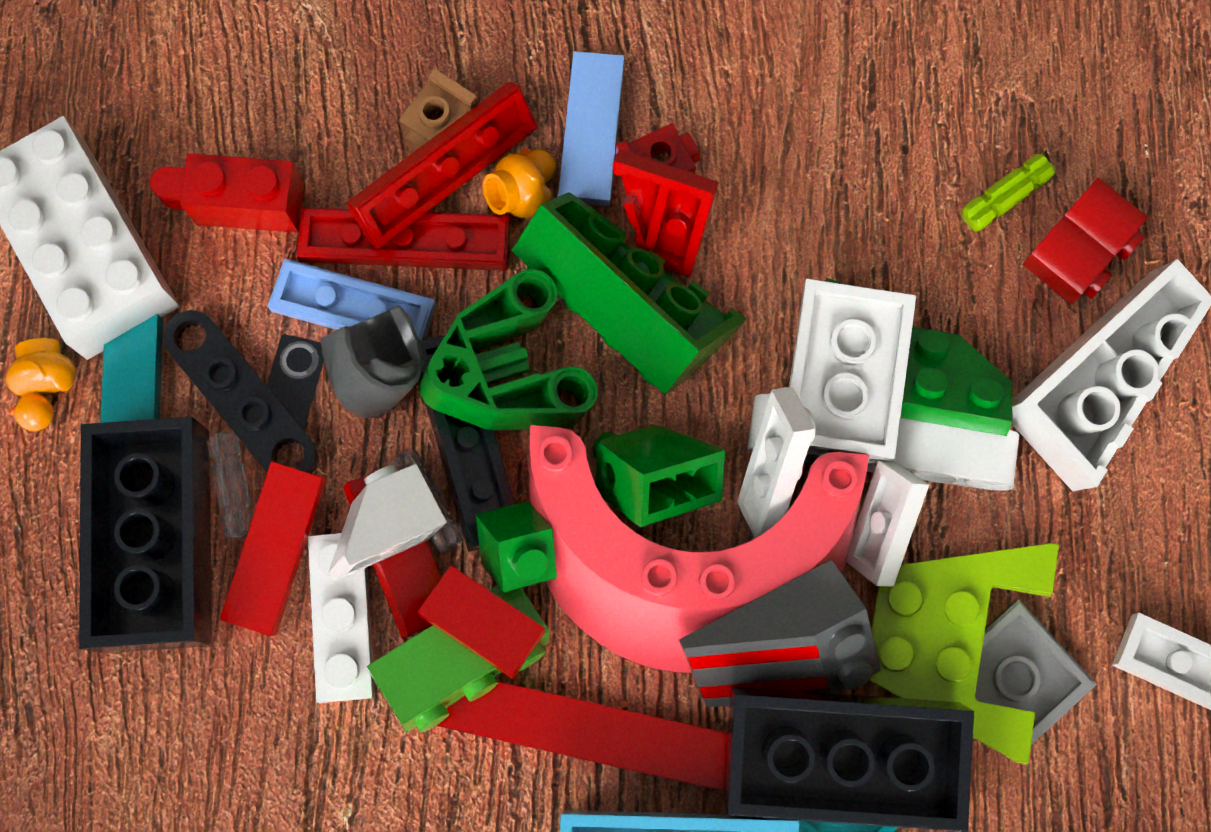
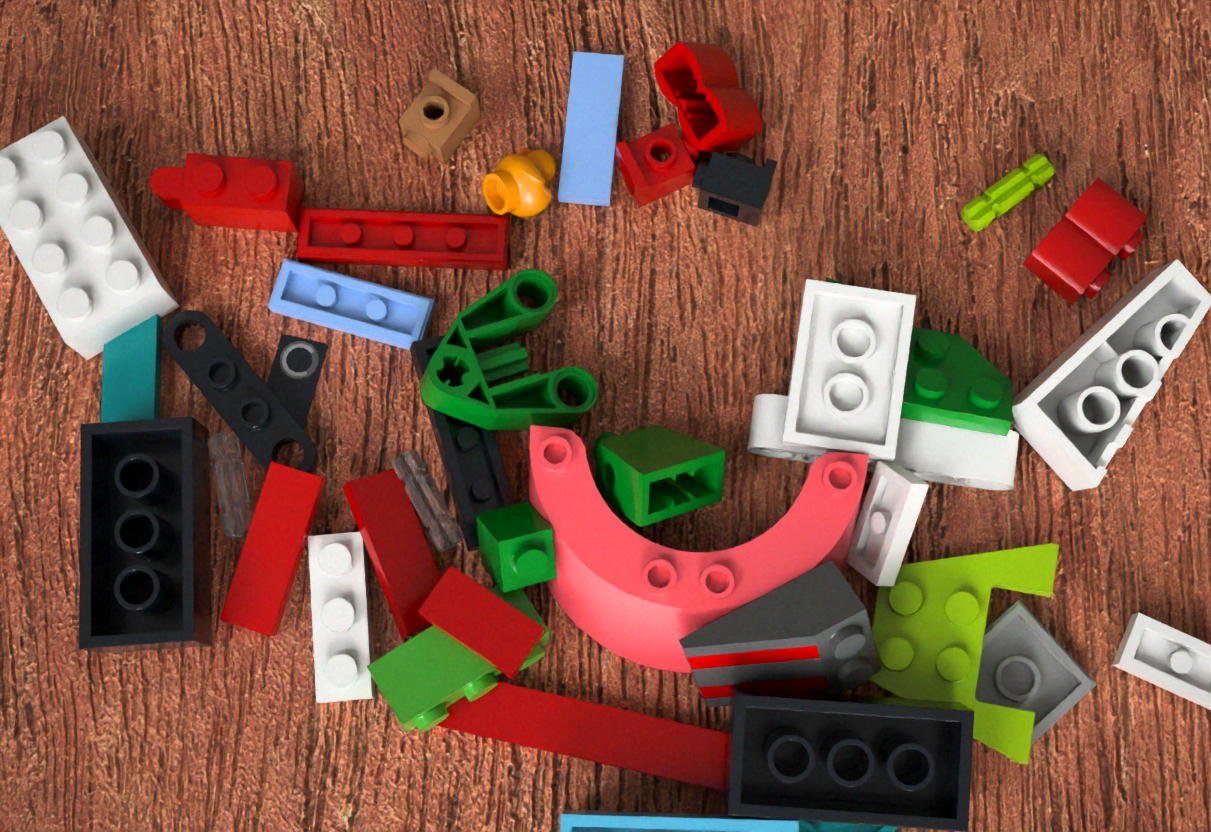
(36, 373): light orange animal -> none
(373, 362): dark grey piece -> none
(385, 519): white slope -> none
(442, 165): red tile -> none
(625, 292): green wedge -> none
(666, 208): red wing -> none
(708, 96): none -> red brick
(733, 186): none -> black brick
(776, 460): white plate -> none

